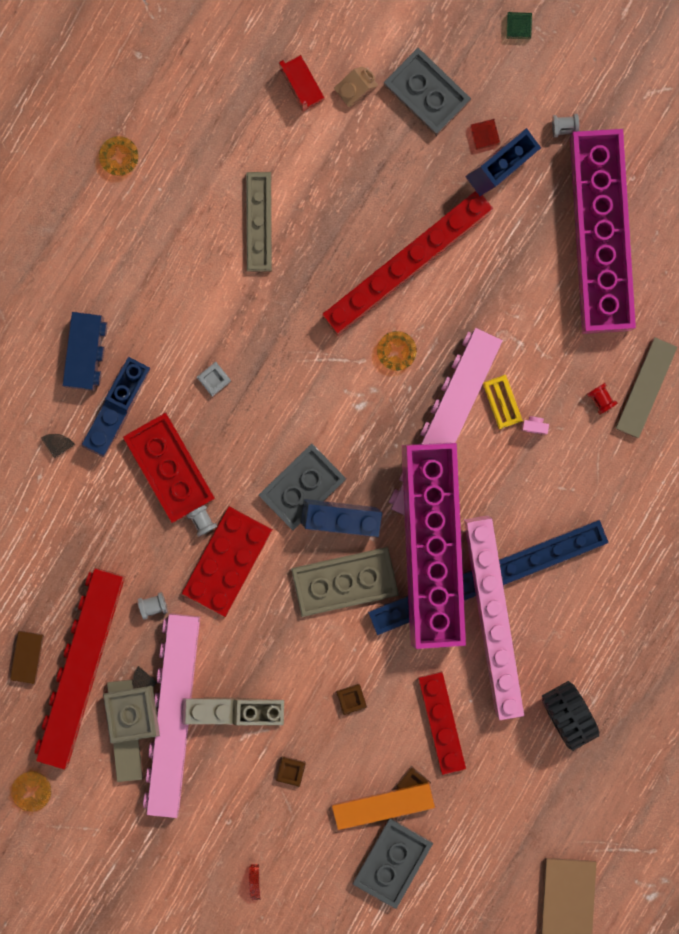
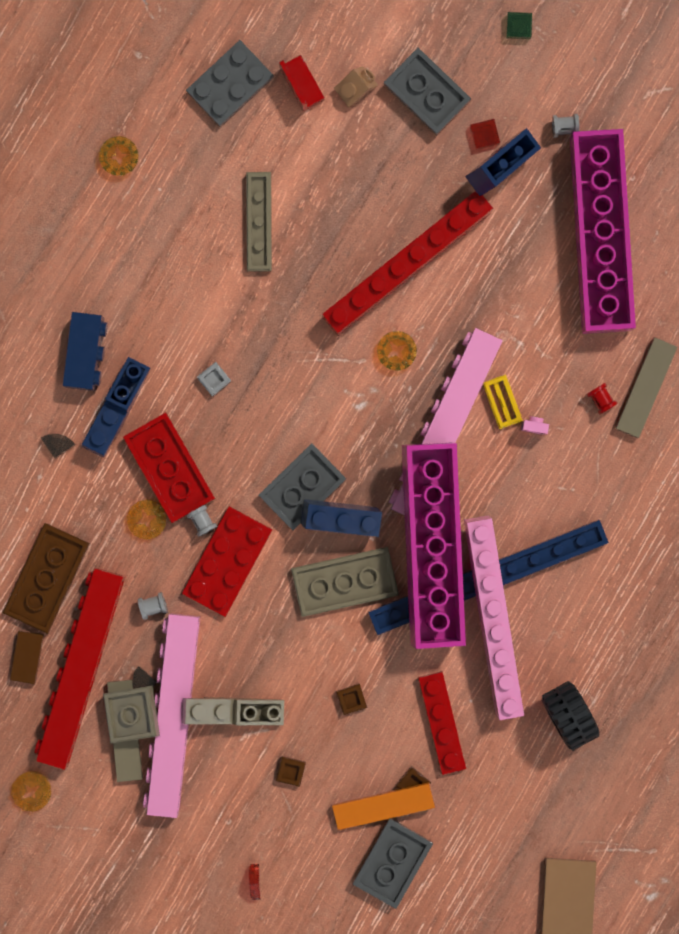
(46, 578): none -> reddish brown tile
(157, 524): none -> clear yellow gear
(230, 83): none -> dark grey plate

